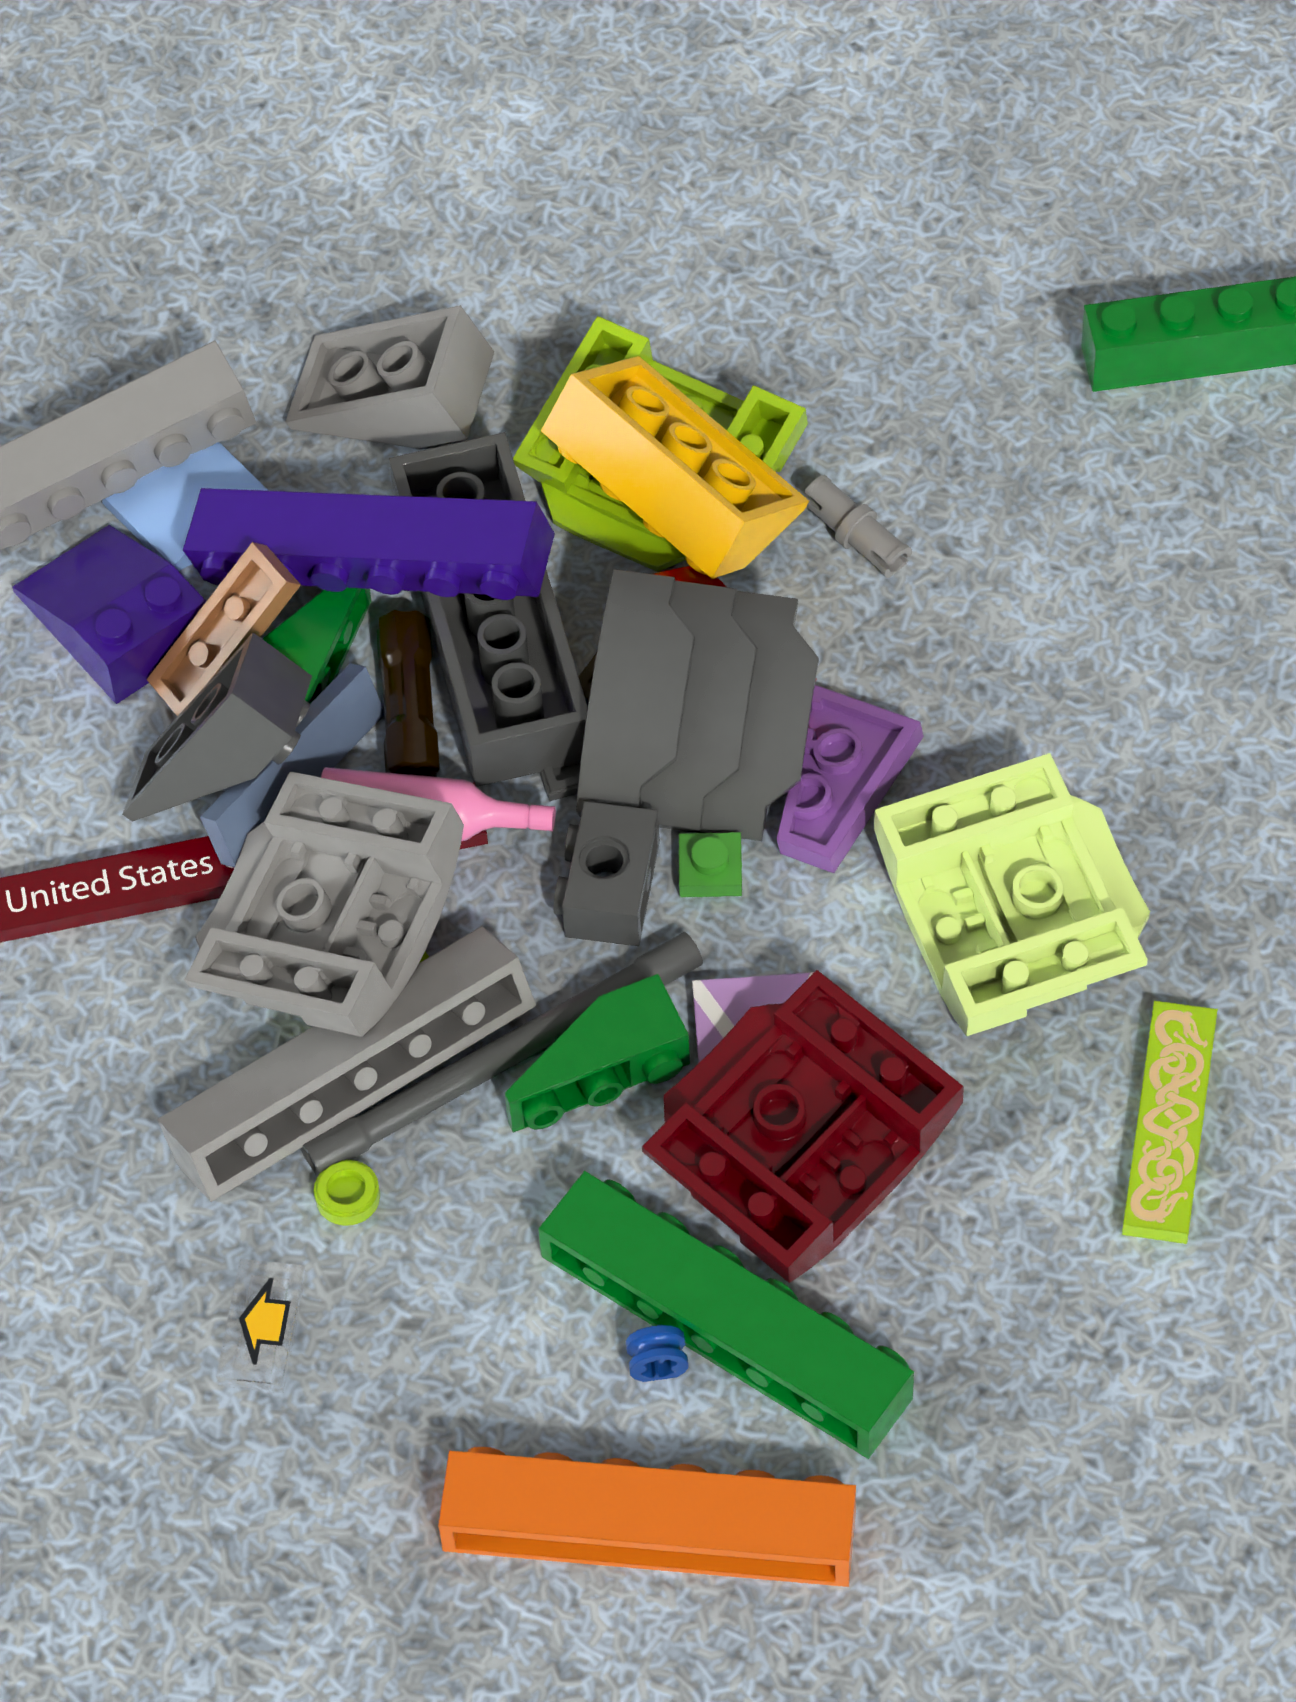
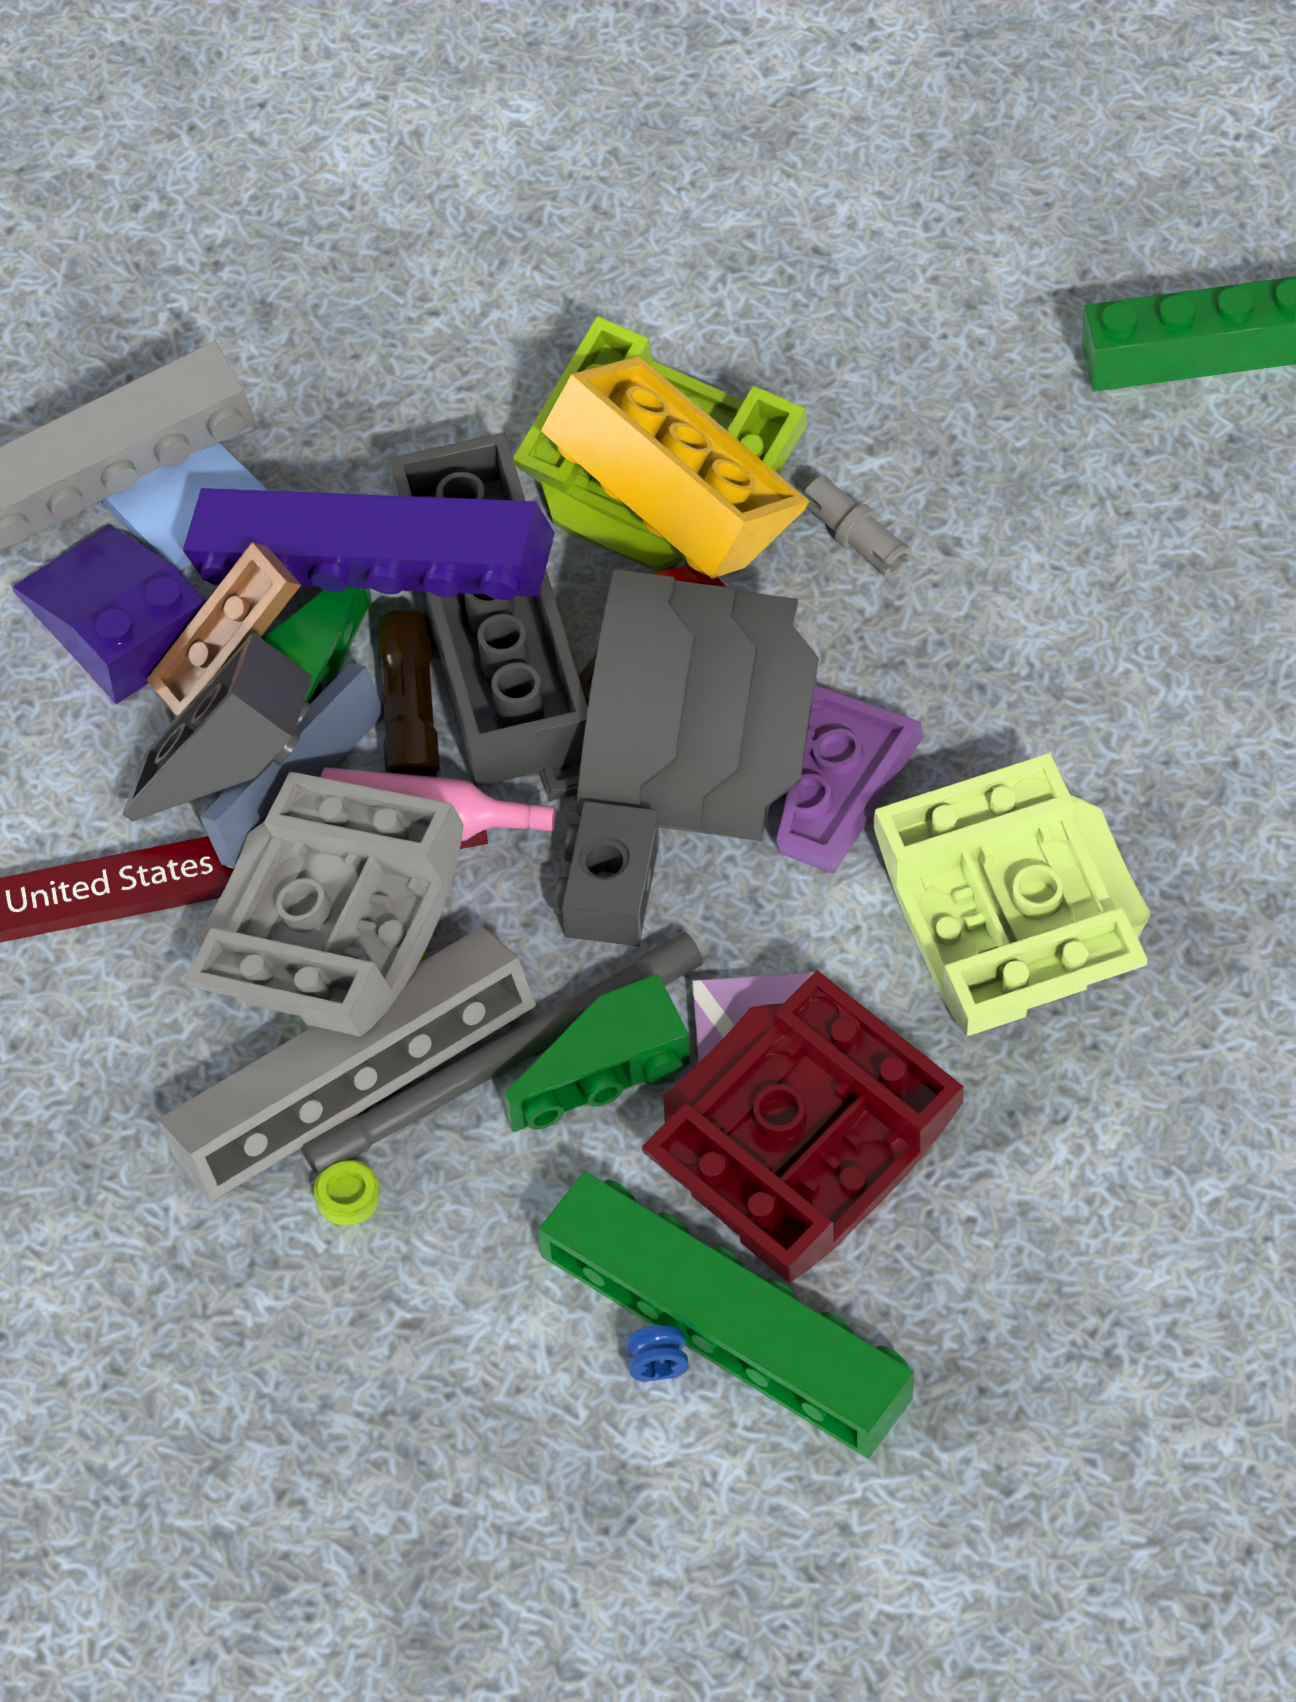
(261, 1326): clear tile -> none
(395, 380): light grey slope -> none
(648, 1516): orange brick -> none
(710, 864): bright green plate -> none
(1170, 1122): tile -> none

